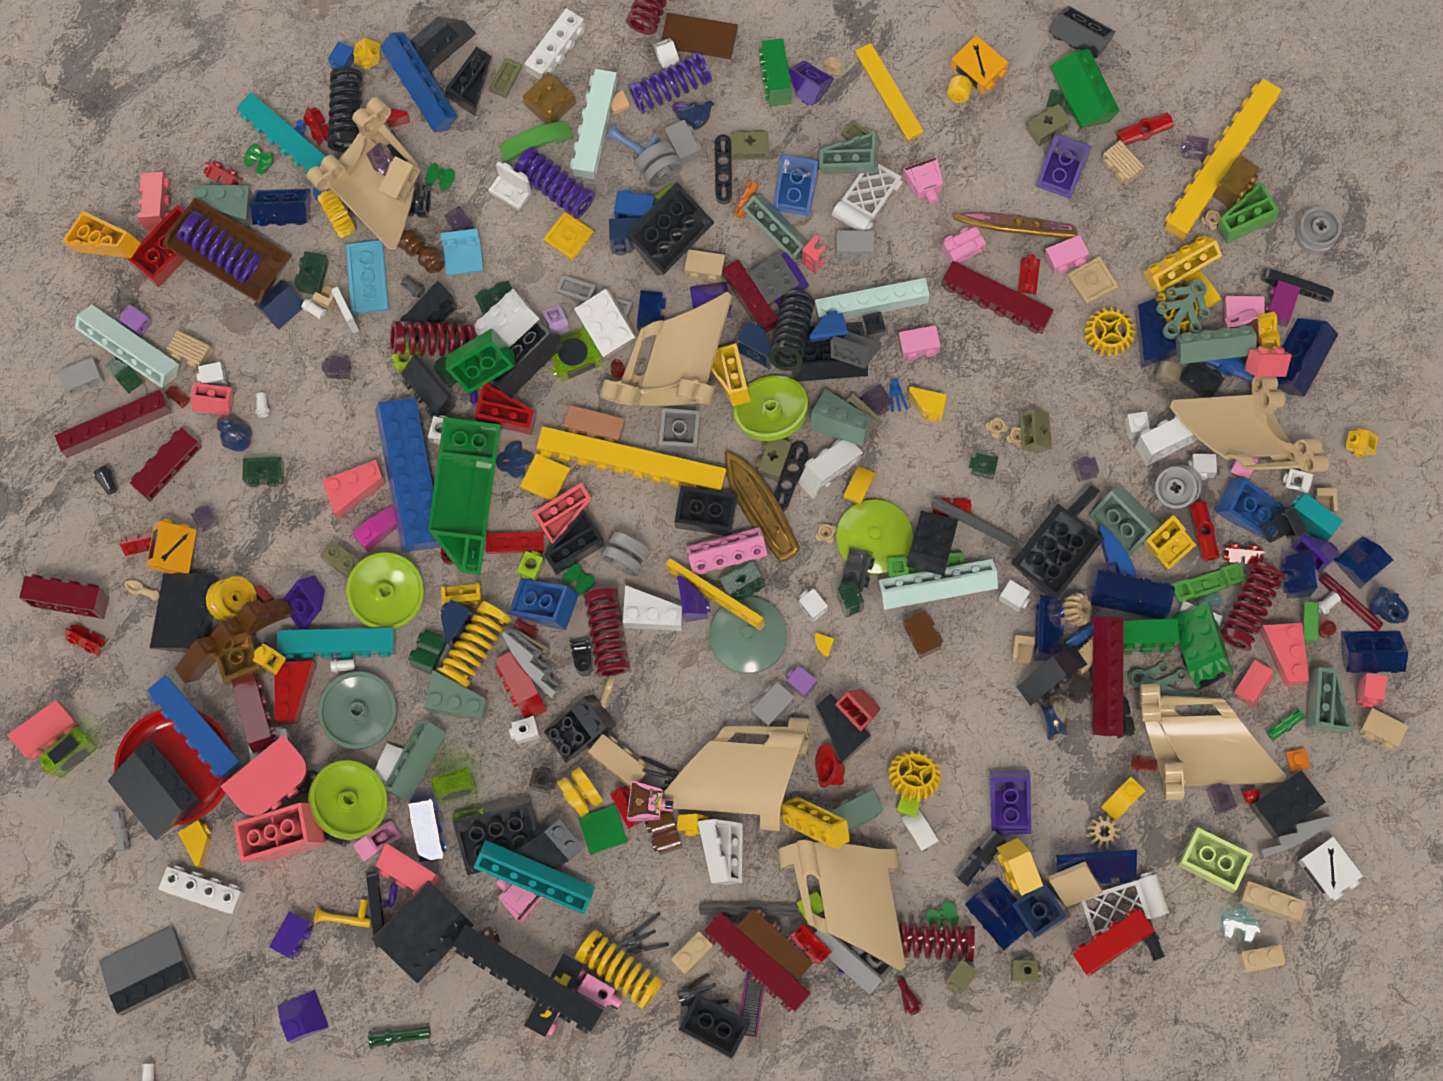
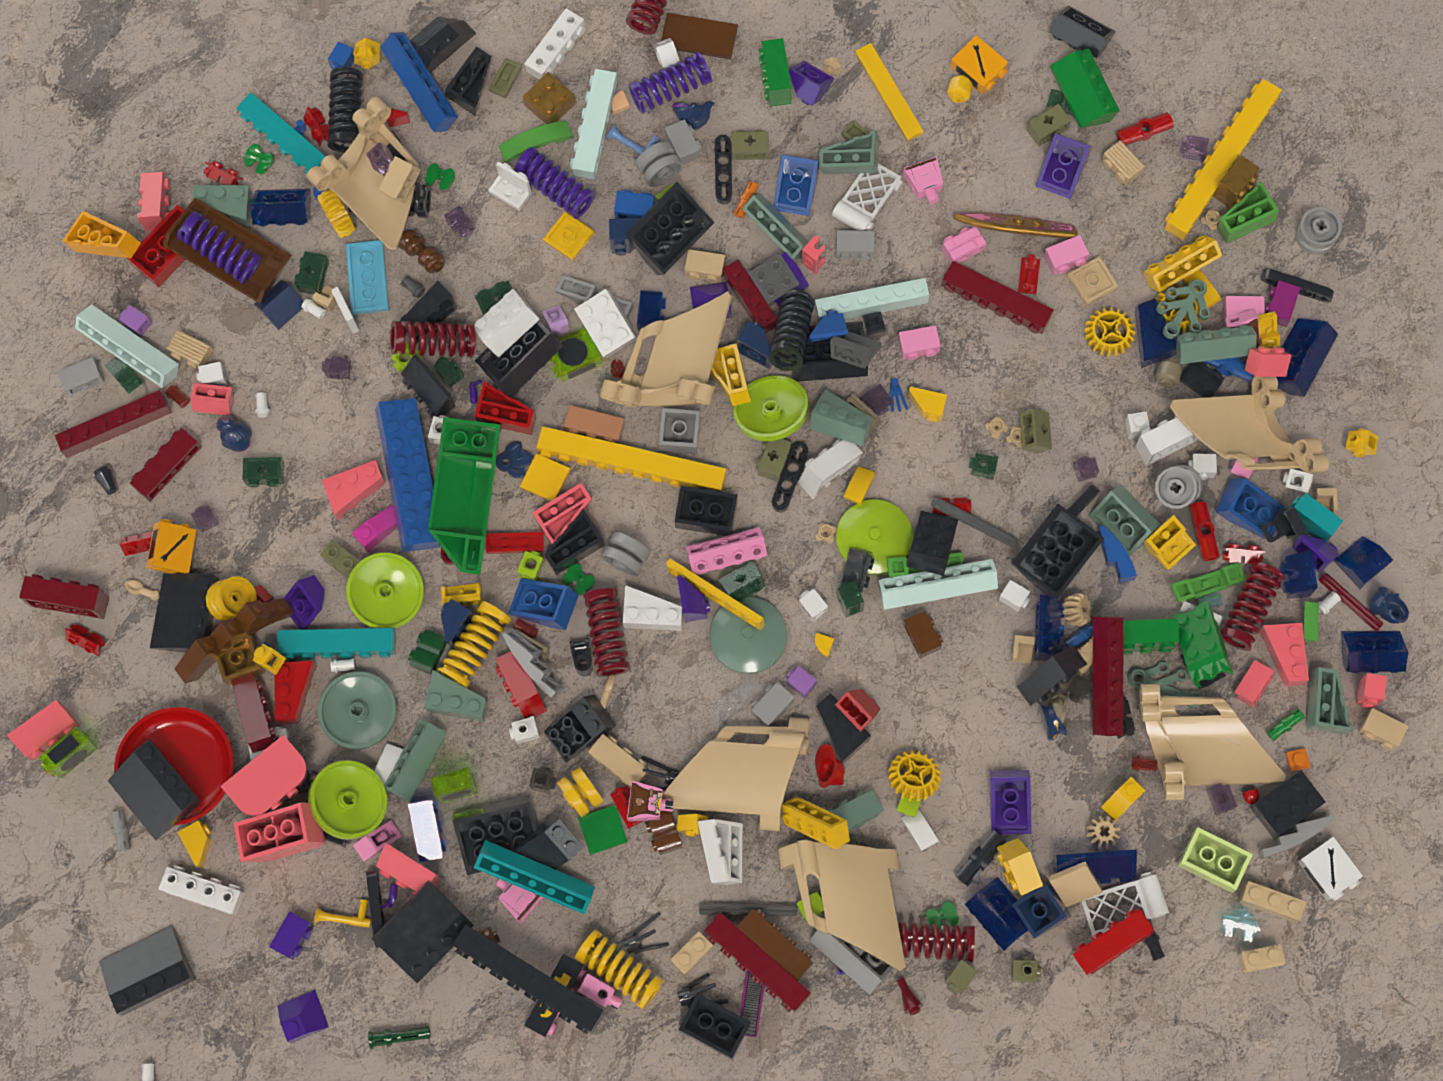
(194, 727): blue brick -> none
(462, 252): medium azure bracket -> none
(480, 361): green brick -> none
(761, 507): pearl gold piece -> none
(807, 939): red hinge -> none
(1132, 594): clear blue slope -> none
(1327, 629): clear red pin -> none

